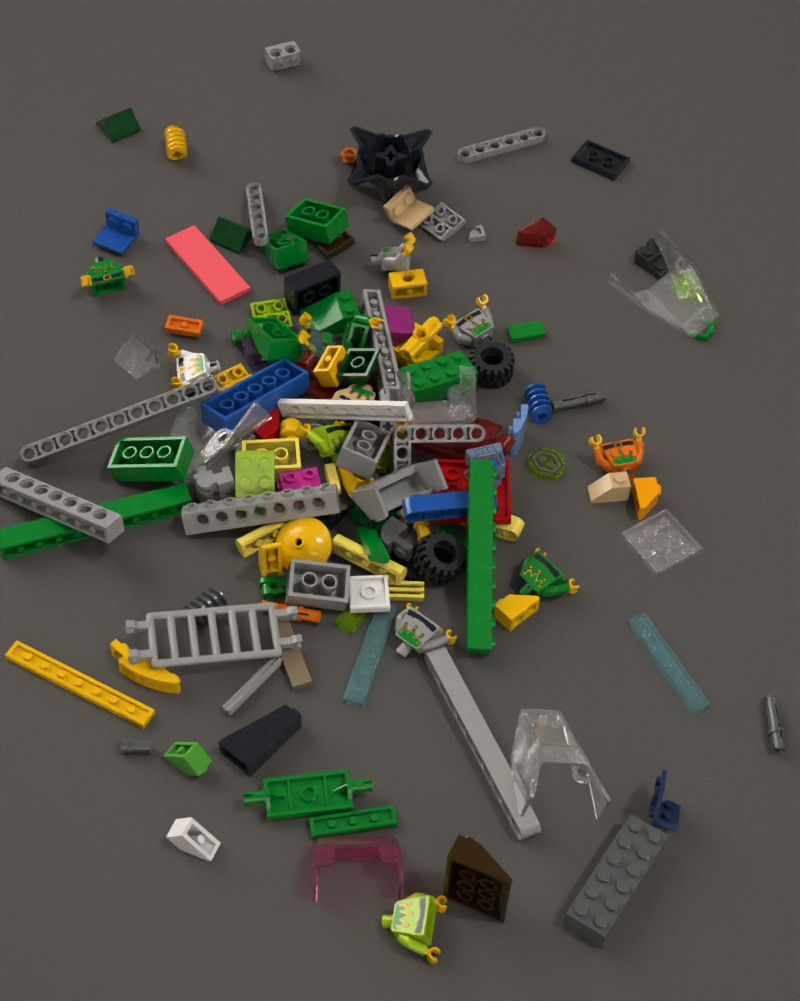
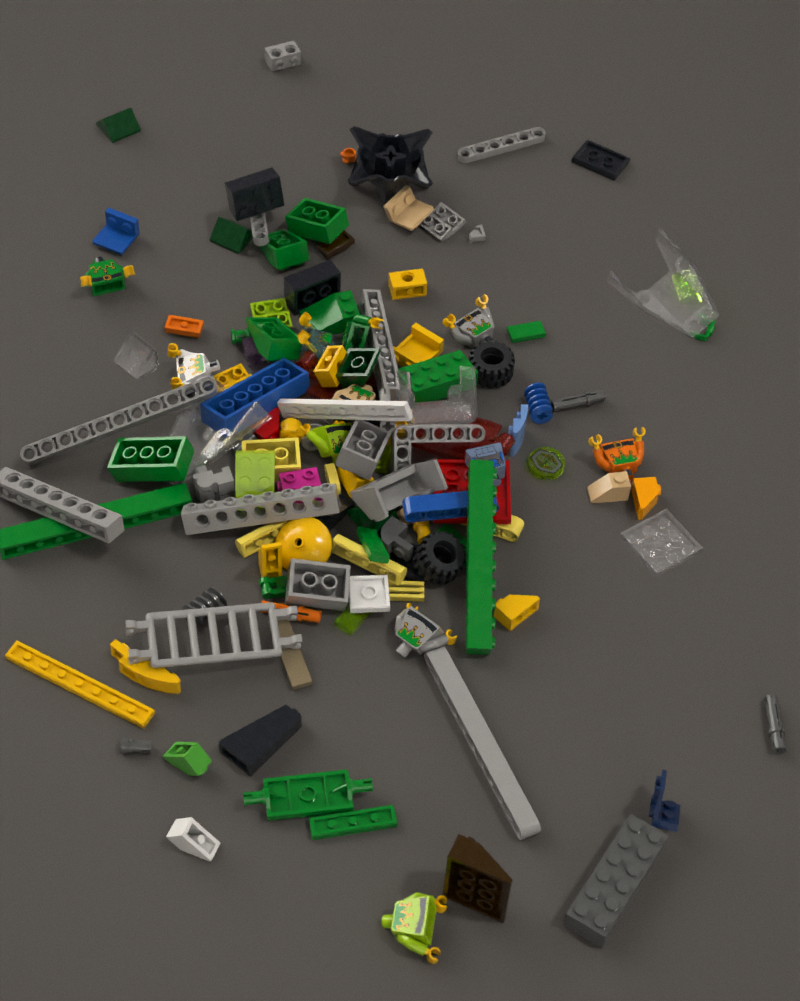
(175, 143): yellow piece -> none
(207, 265): coral tile -> none
(251, 685): light grey axle -> none
(254, 194): none -> black brick
(330, 849): clear pink windscreen -> none
(369, 657): clear light blue tile -> none
(396, 257): light grey torso -> none
(400, 323): magenta slope -> none
(420, 339): yellow piece -> none
(537, 234): clear red slope -> none
(543, 577): green torso -> none
(548, 739): clear windscreen -> none
(651, 259): pearl dark grey plate -> none
(668, 663): clear light blue tile -> none

